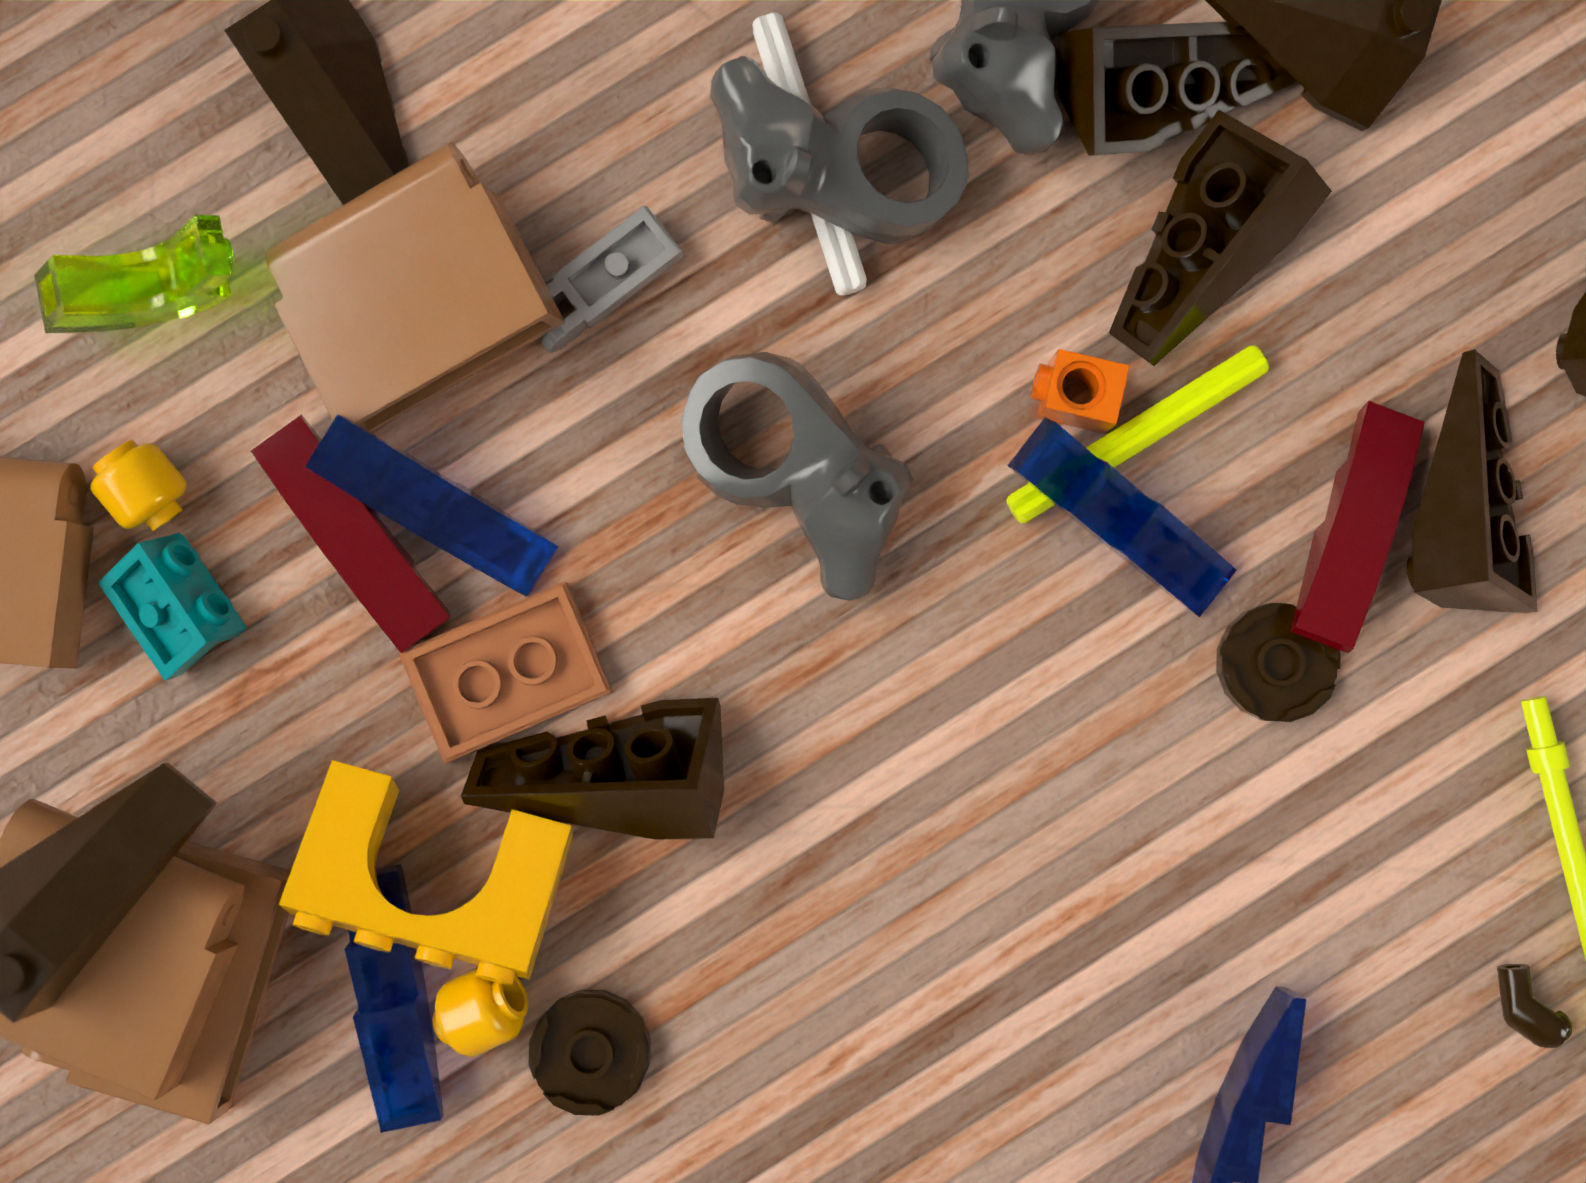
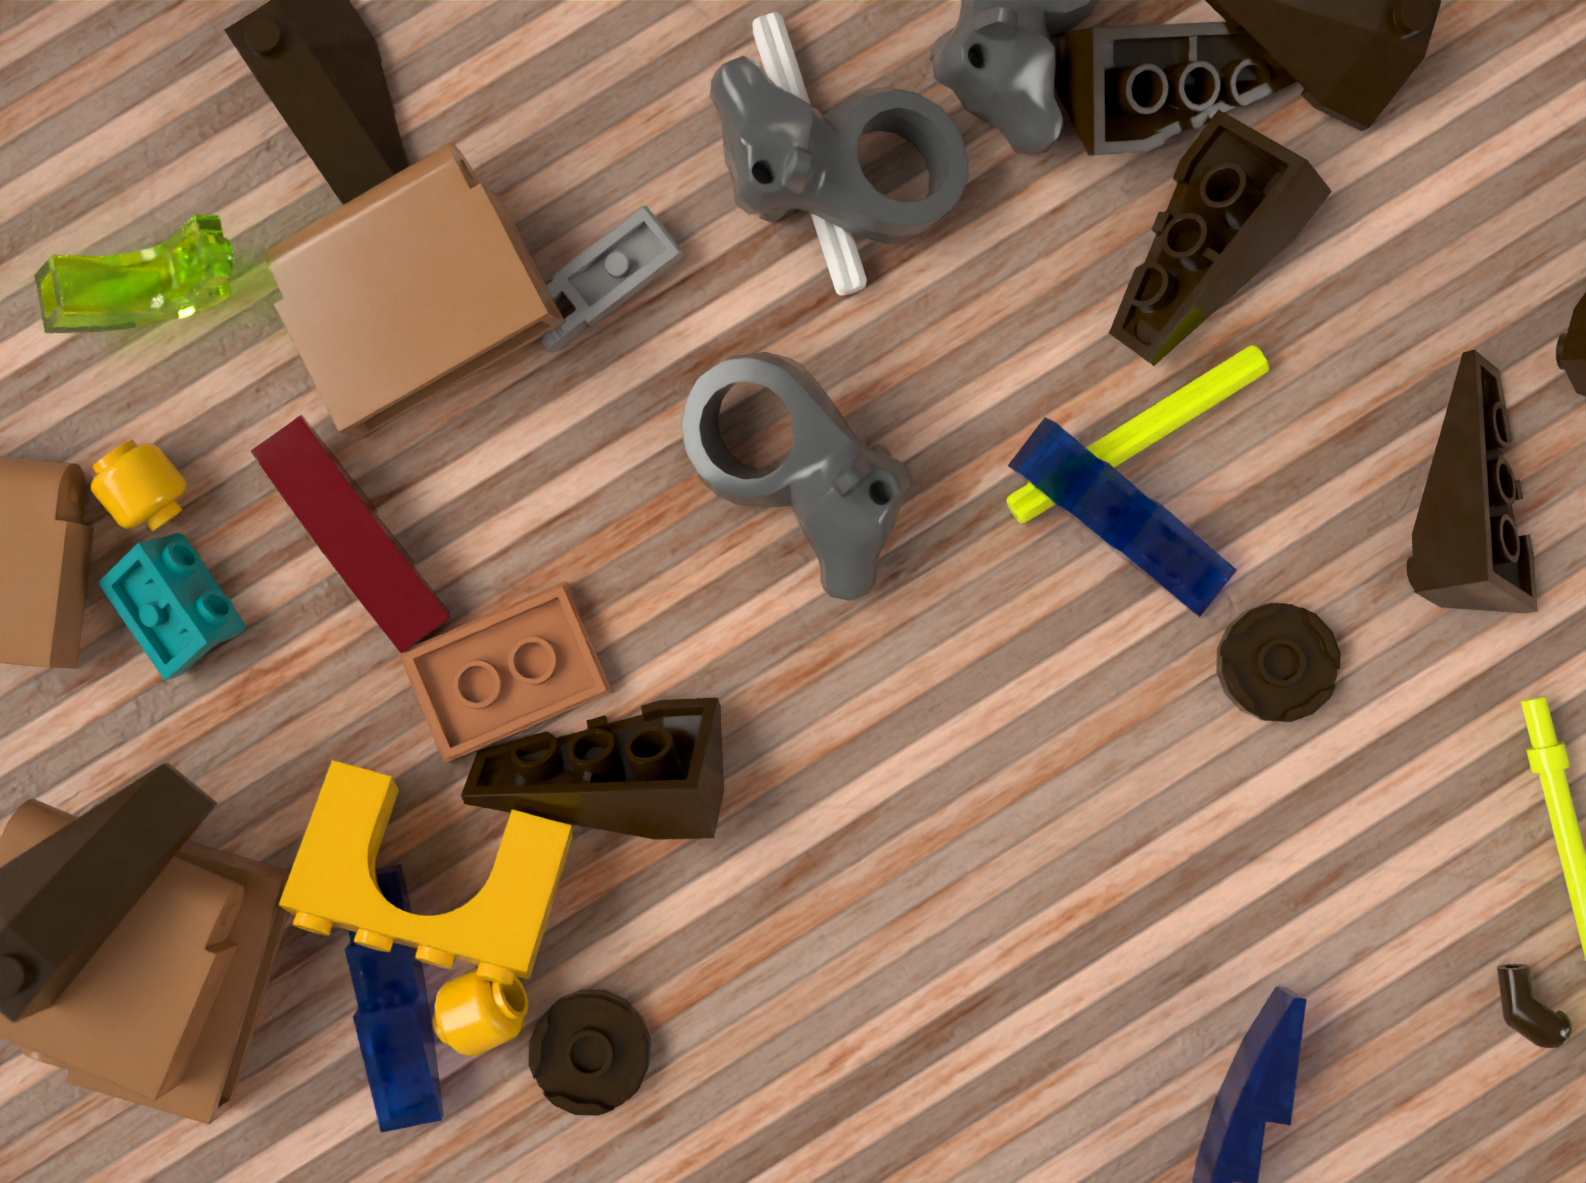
(431, 505): clear blue slope -> none
(1106, 387): orange brick -> none
(1358, 527): dark red slope -> none

